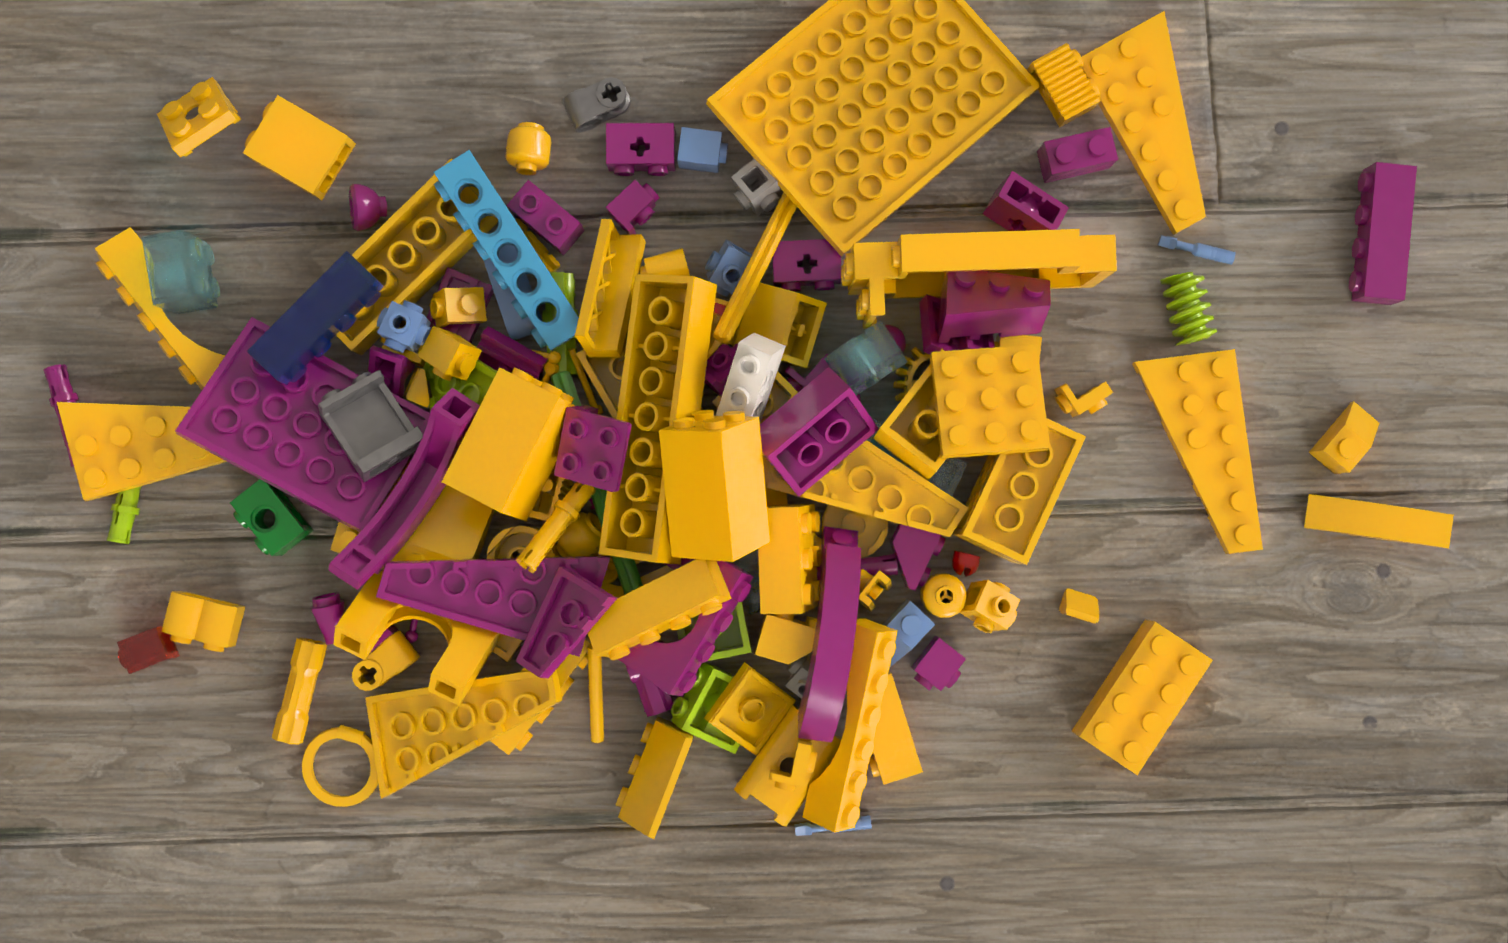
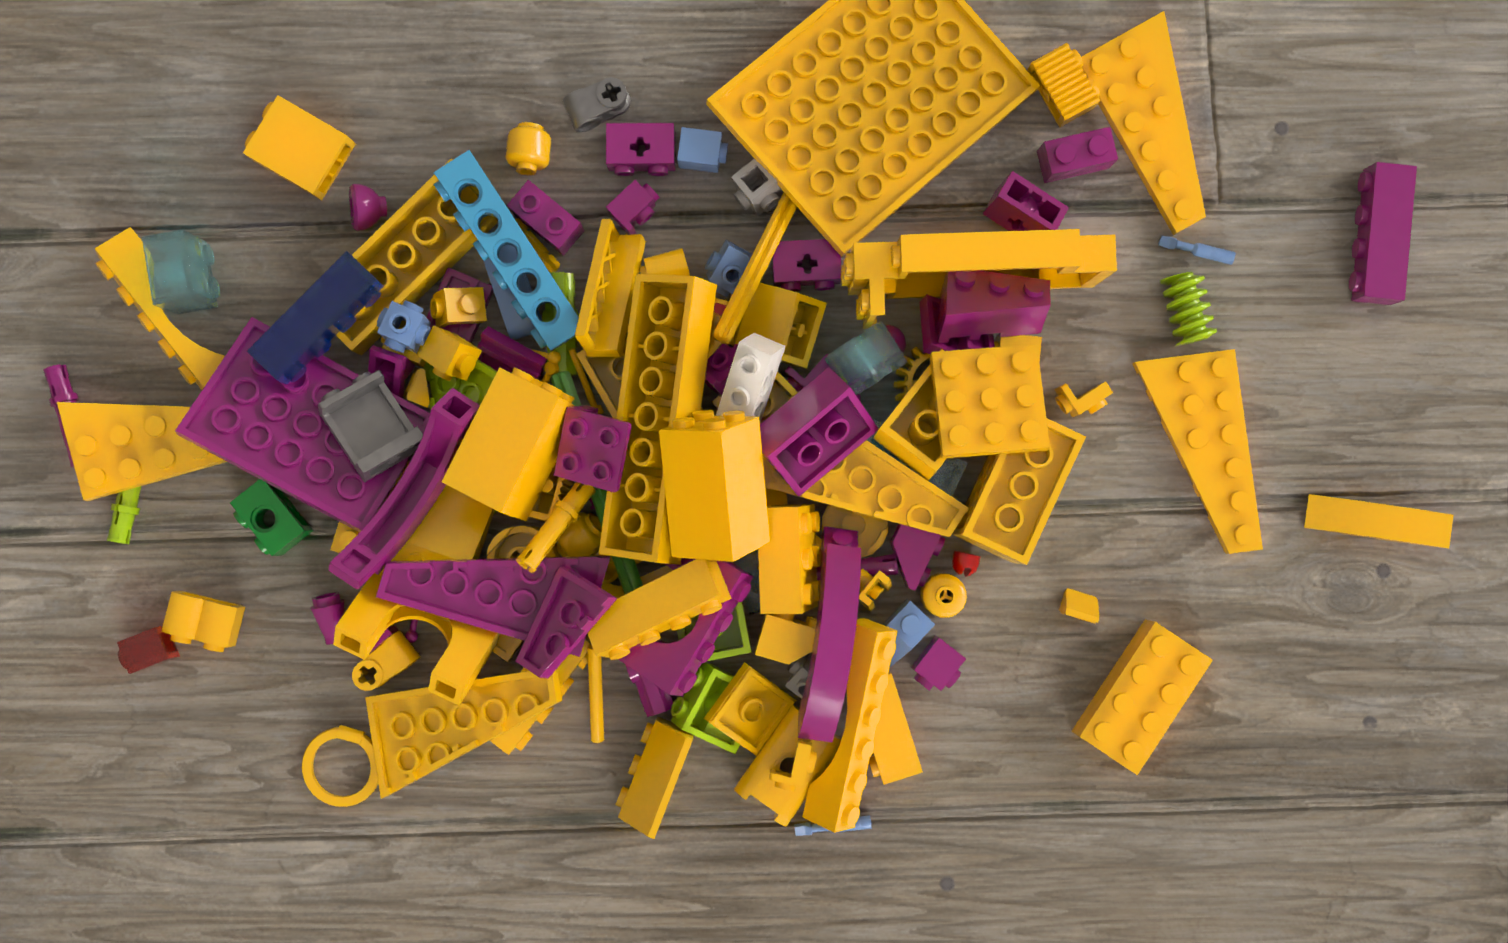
(214, 115): yellow piece -> none
(293, 715): yellow axle -> none
(990, 606): yellow brick -> none
(1346, 440): yellow slope -> none

